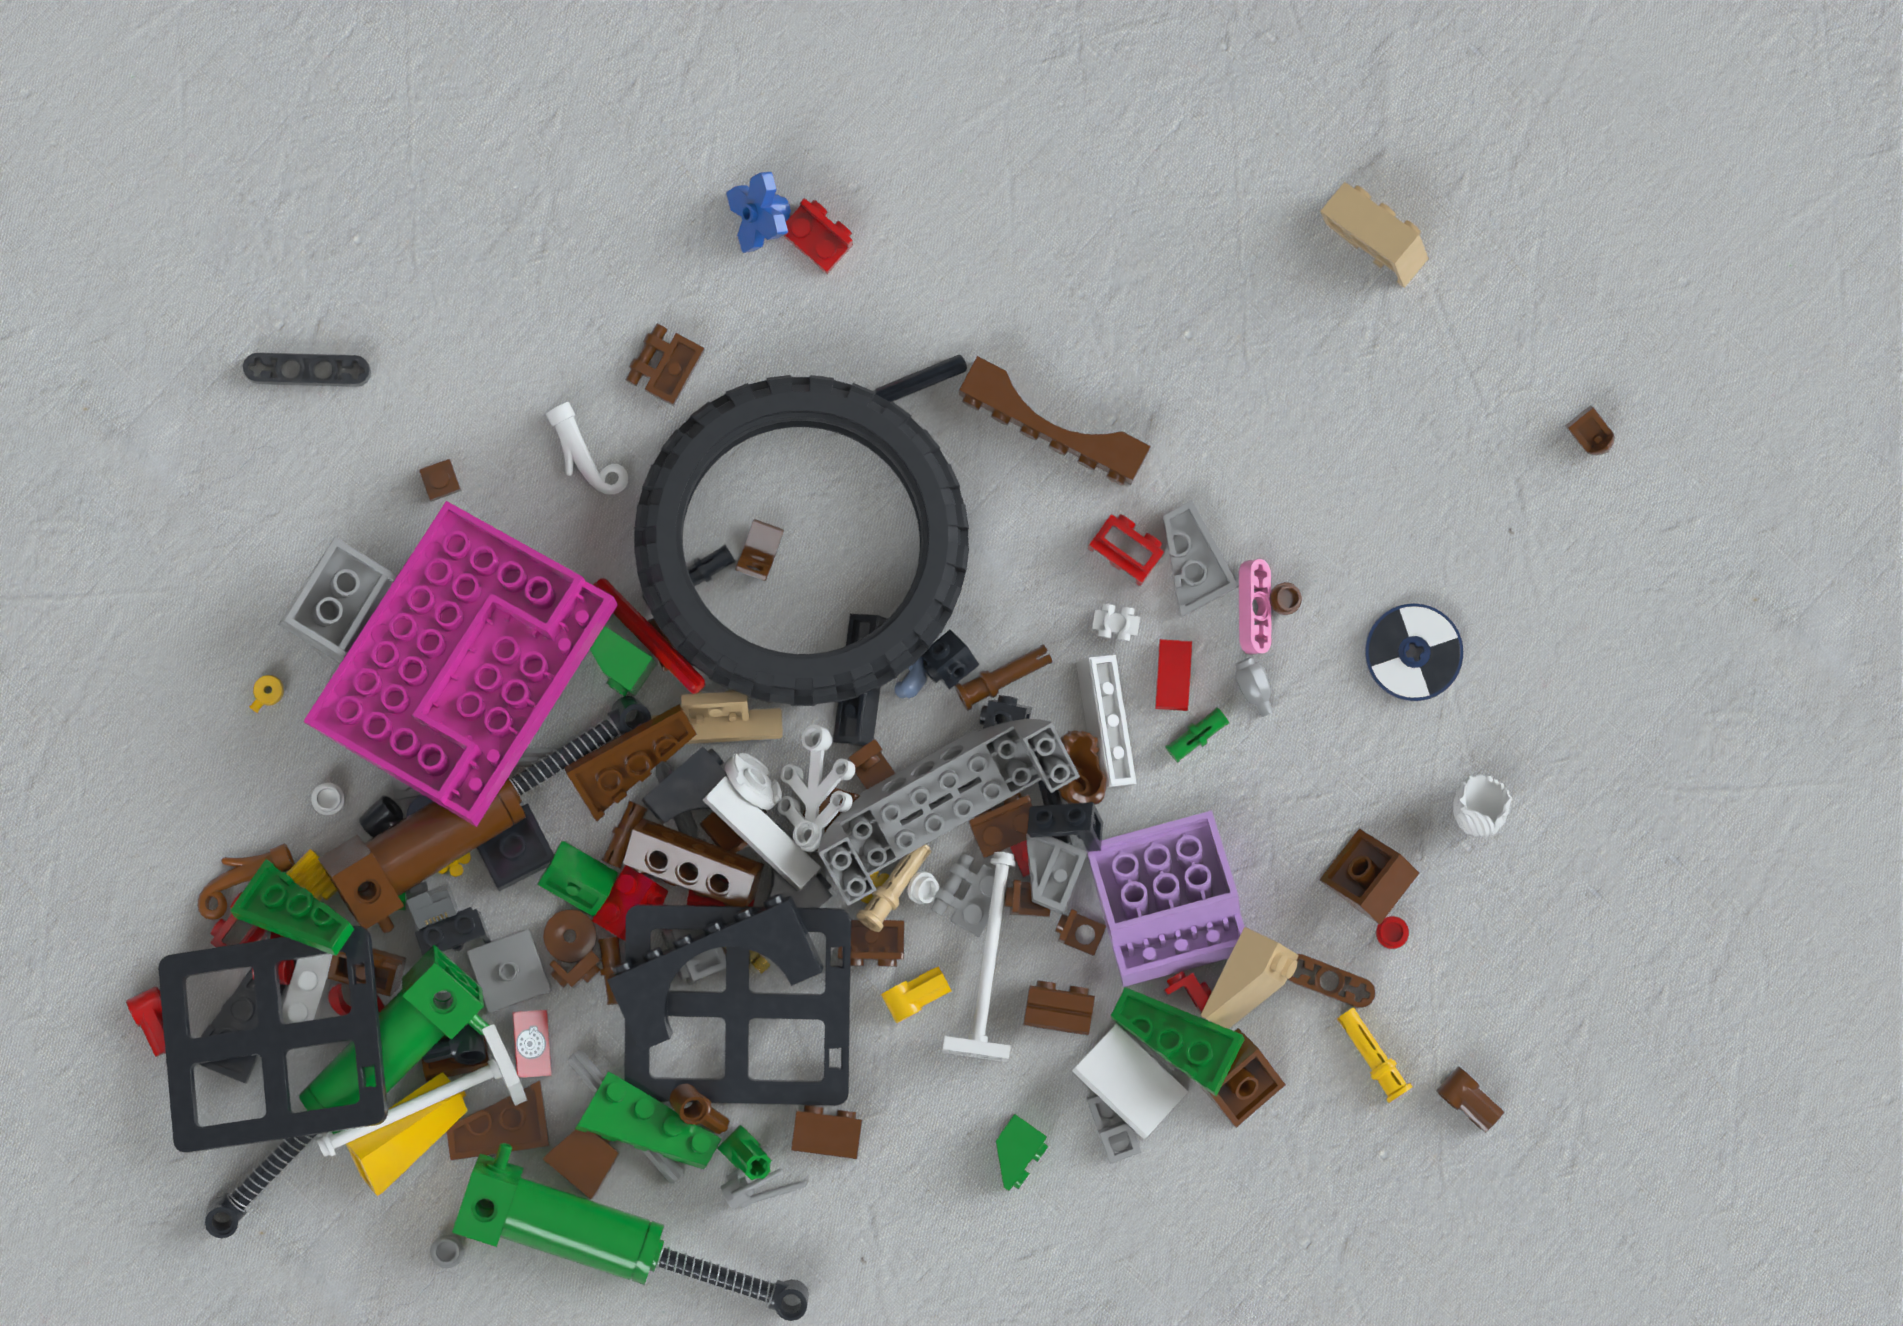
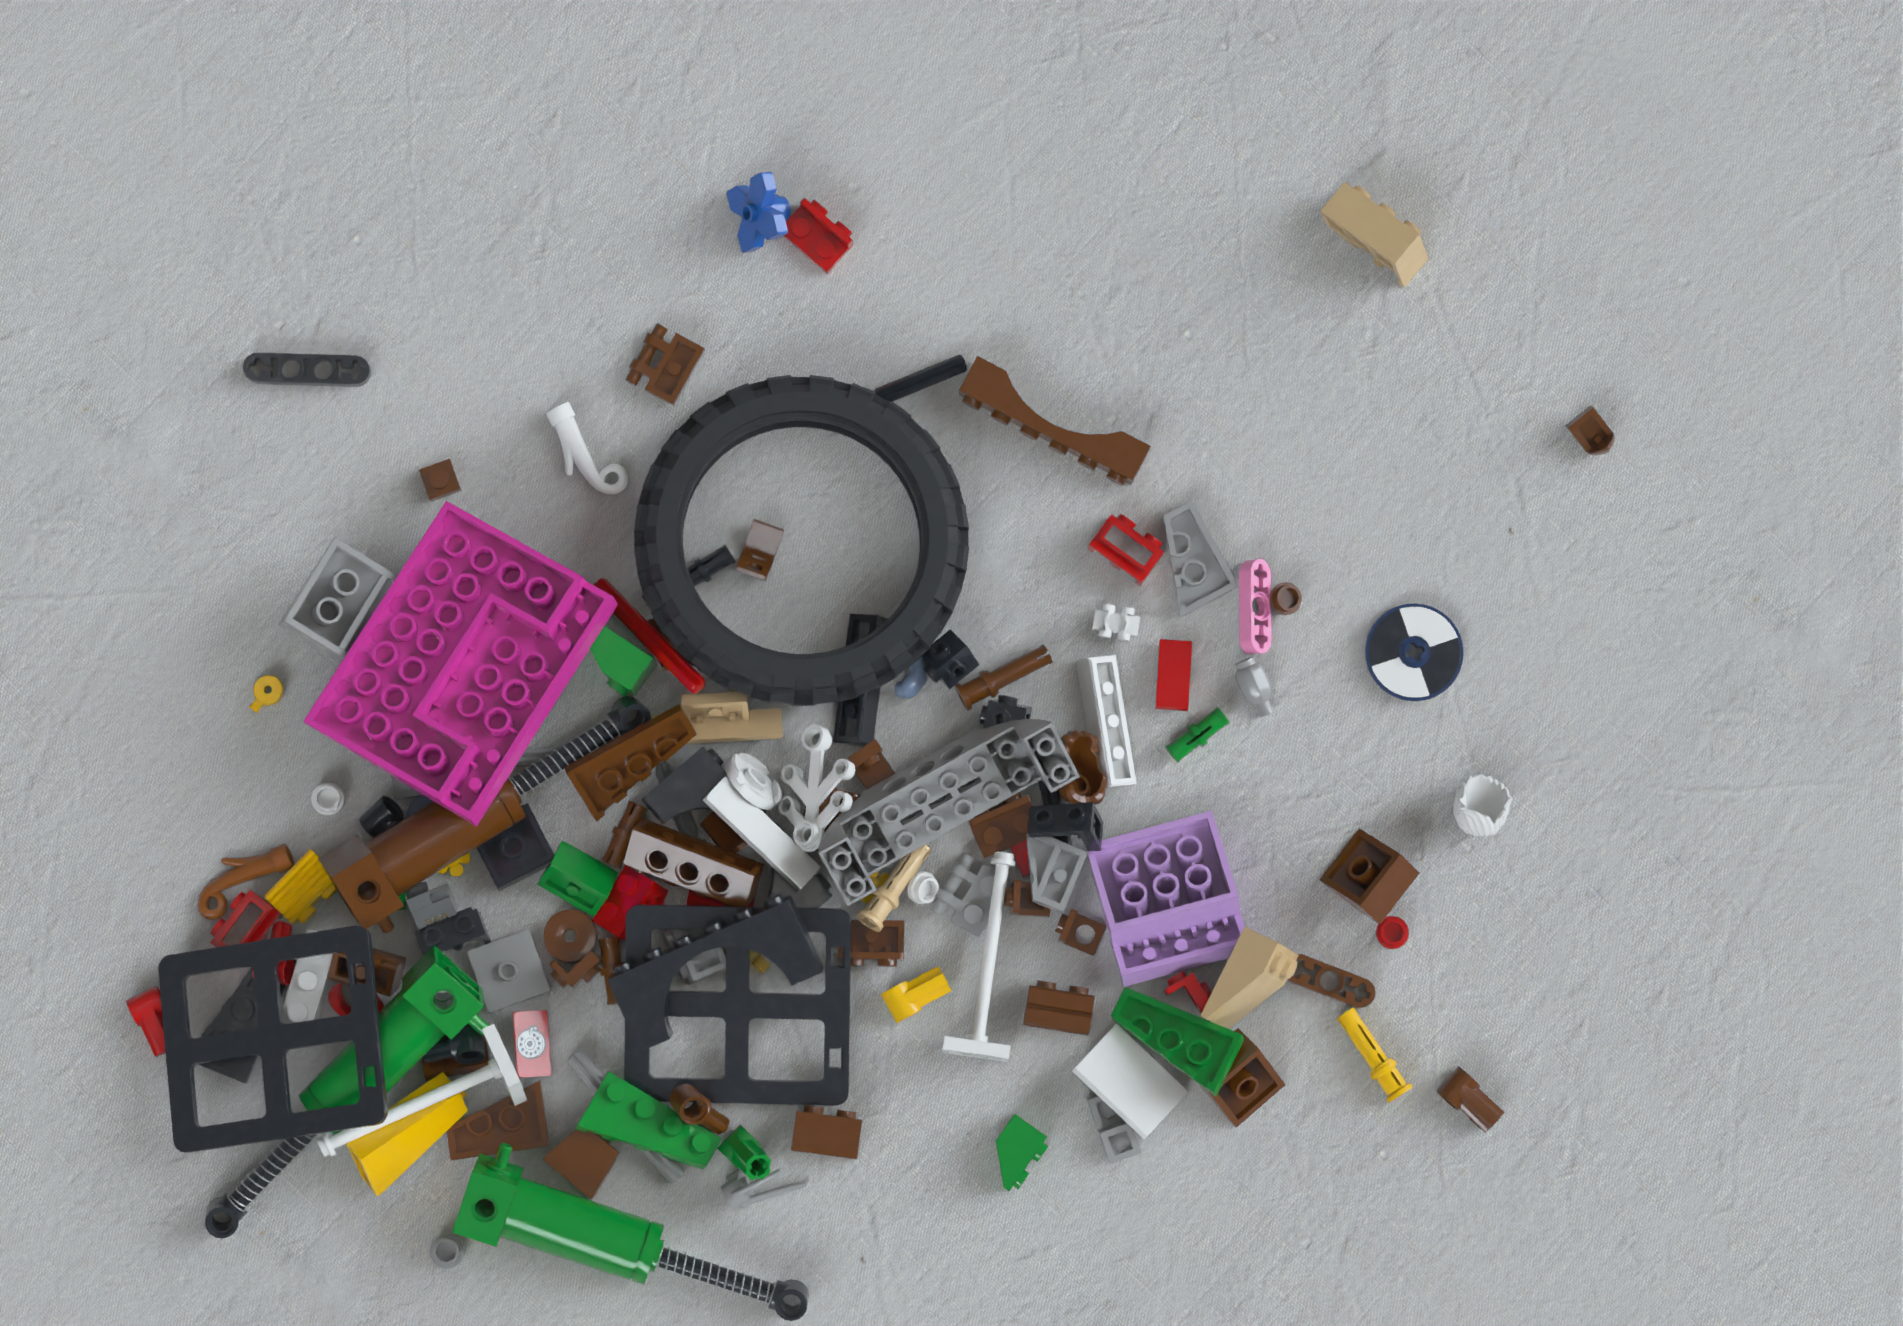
(291, 911): green wing -> none

